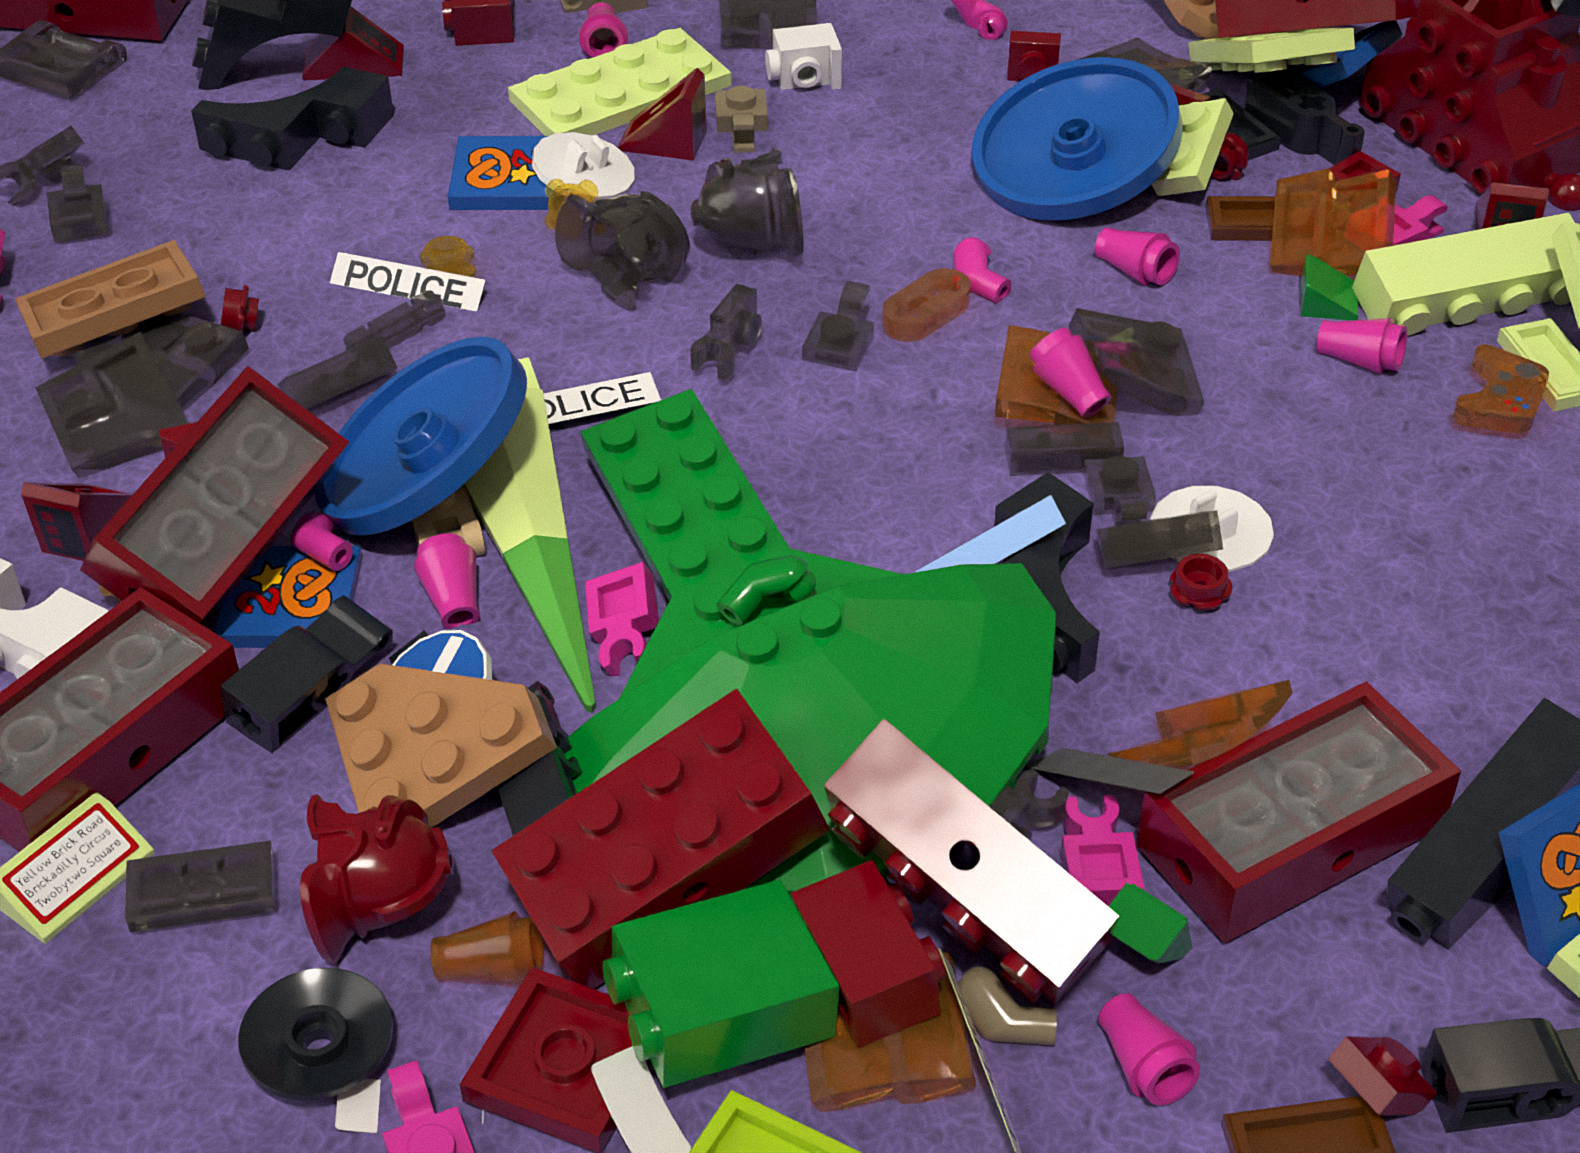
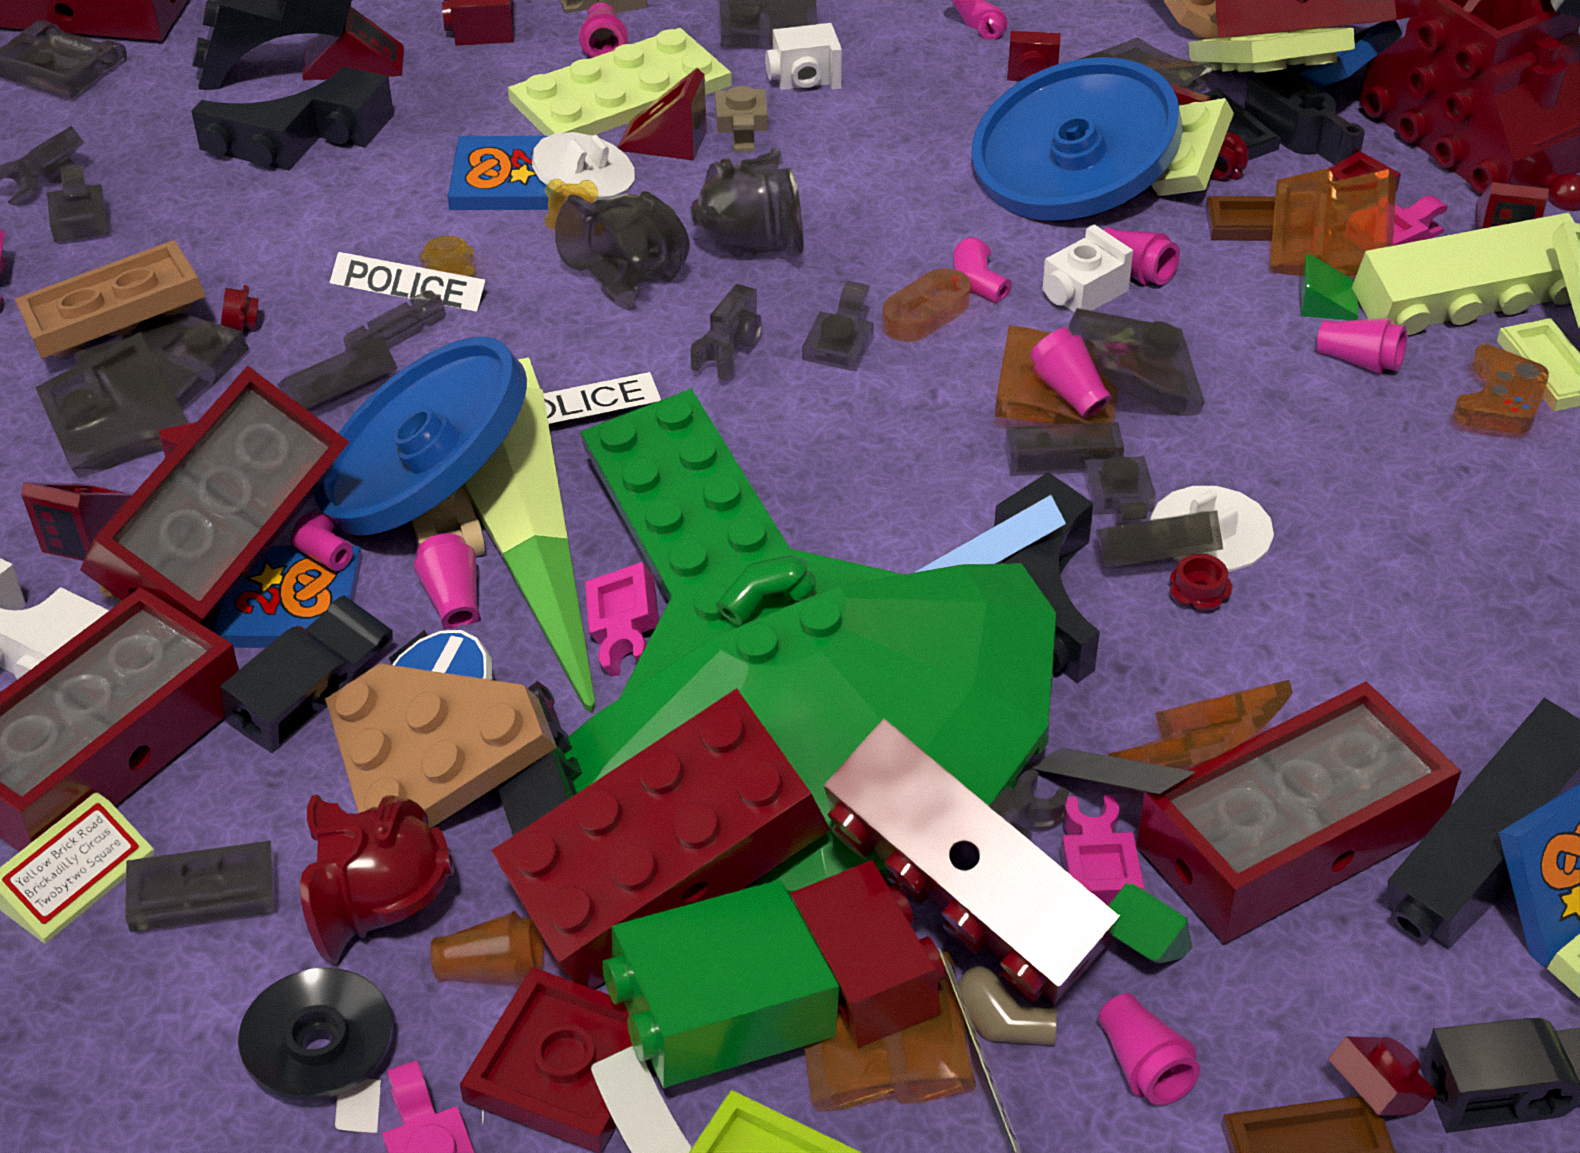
(1088, 271): none -> white brick

